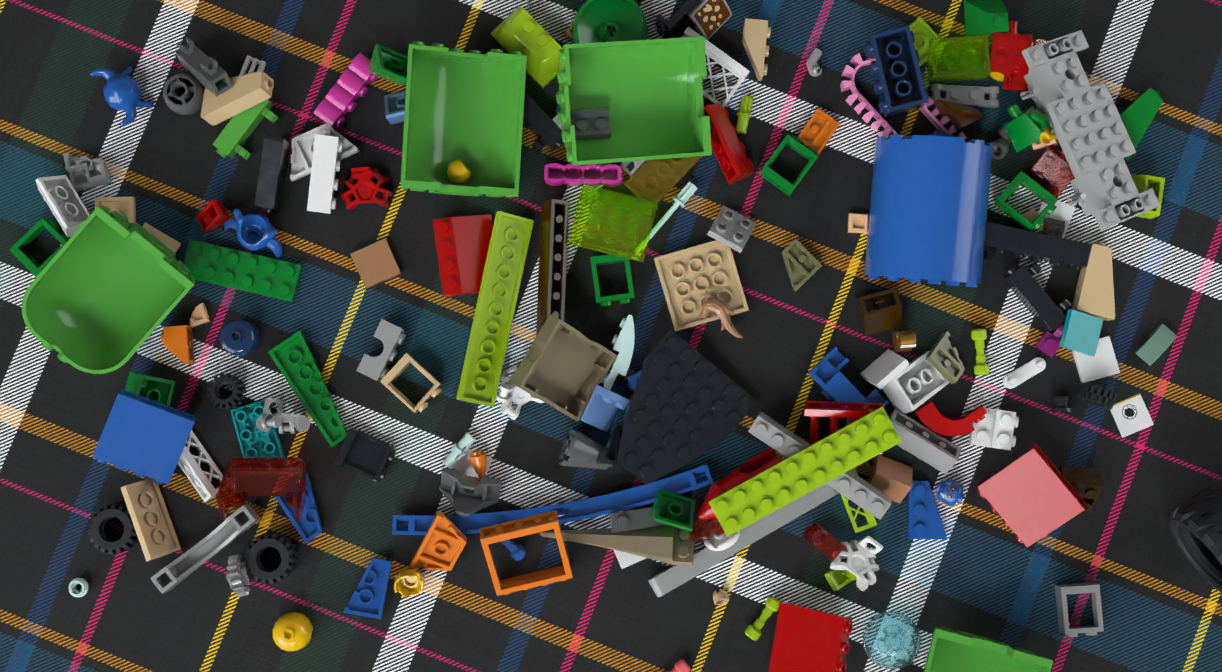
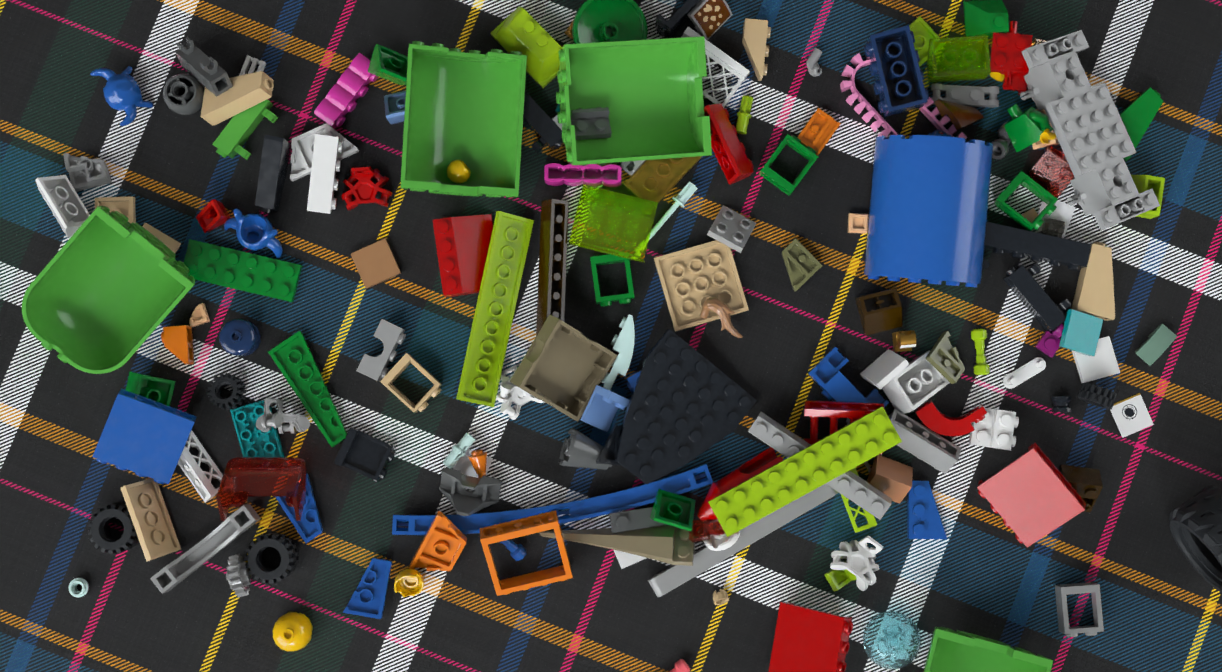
(24, 257): green window -> none
(754, 631): lime piece -> none
(823, 541): clear red slope -> none
(950, 492): blue head -> none

